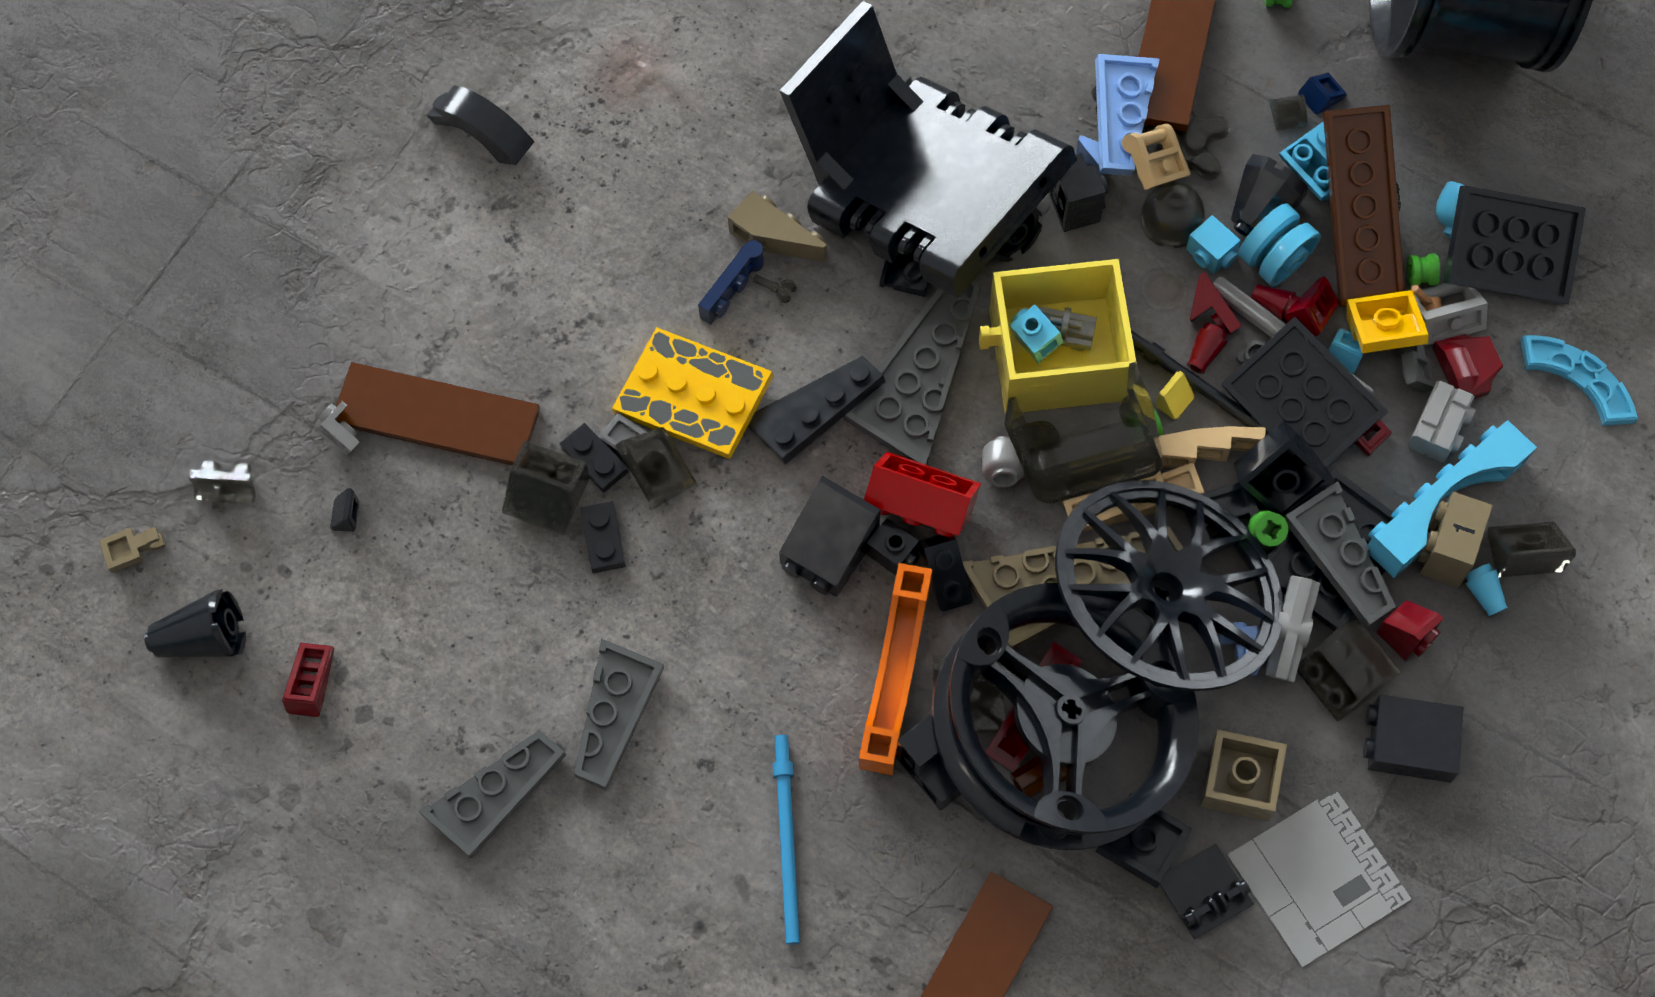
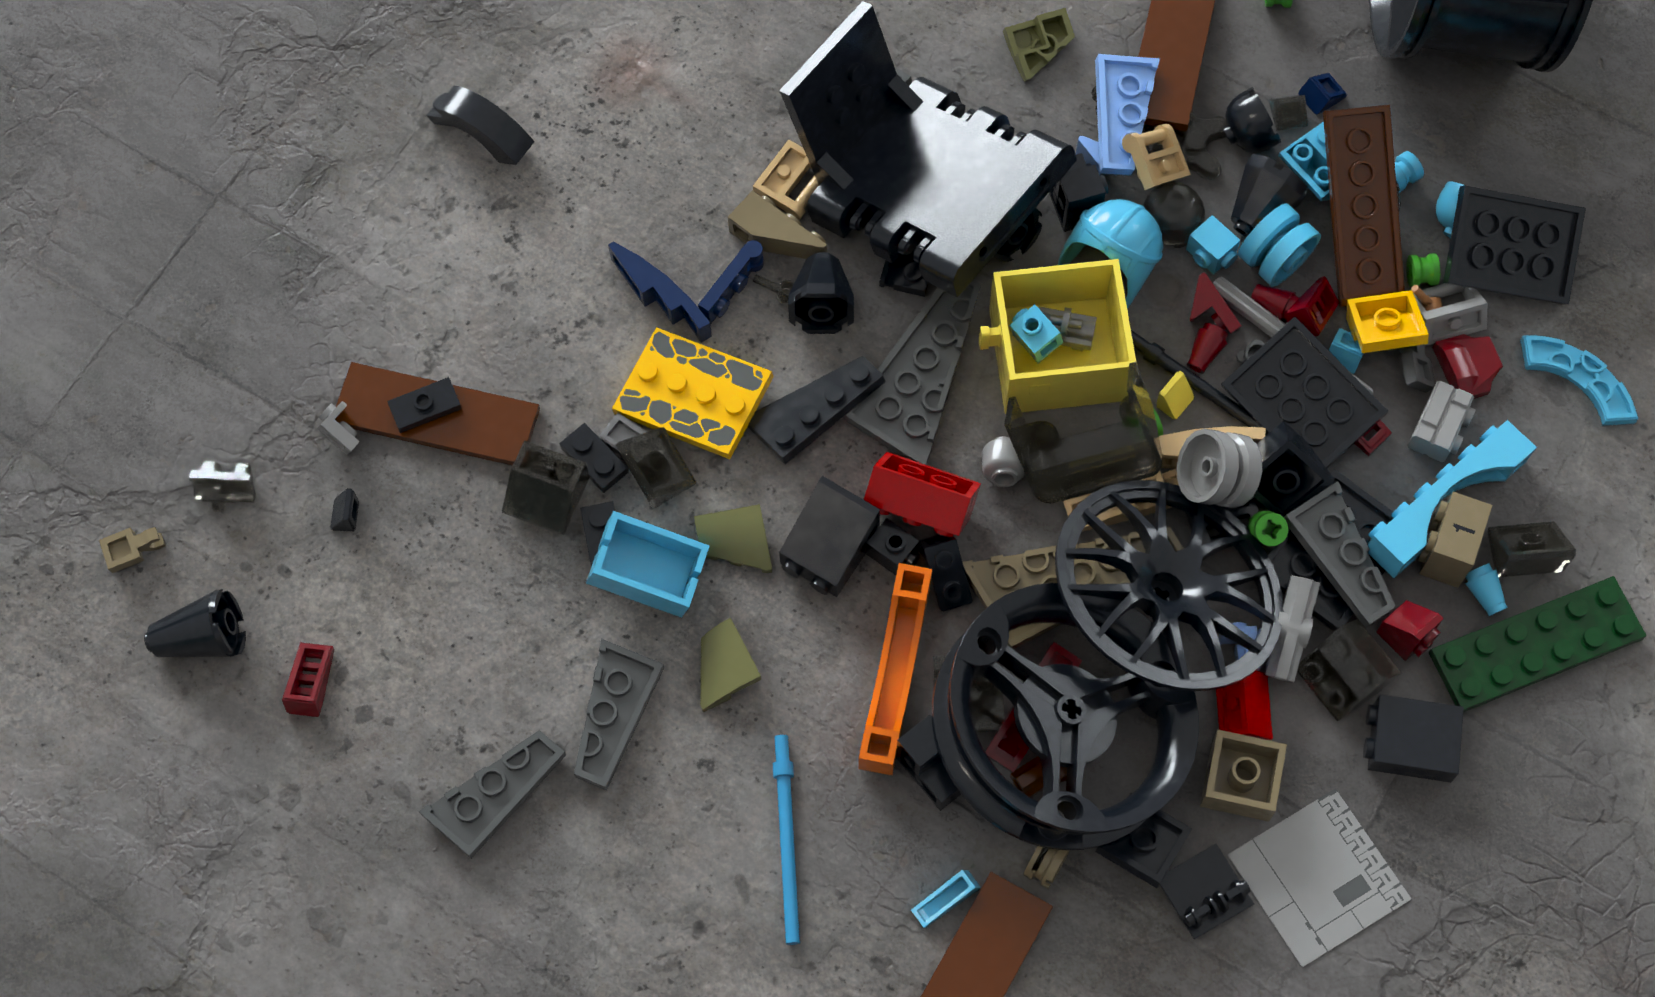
(424, 405): none -> black plate
(647, 564): none -> medium azure piece
(654, 285): none -> dark blue slope
(724, 665): none -> olive slope
(735, 537): none -> olive slope
(783, 176): none -> tan plate
(821, 296): none -> black cone
(946, 898): none -> medium azure piece
(1038, 41): none -> olive slope
(1048, 867): none -> dark tan wheel
(1123, 233): none -> medium azure piece
(1219, 468): none -> light grey wheel
(1246, 707): none -> red panel
(1250, 123): none -> black cylinder
(1407, 169): none -> medium azure wheel
(1537, 644): none -> dark green plate

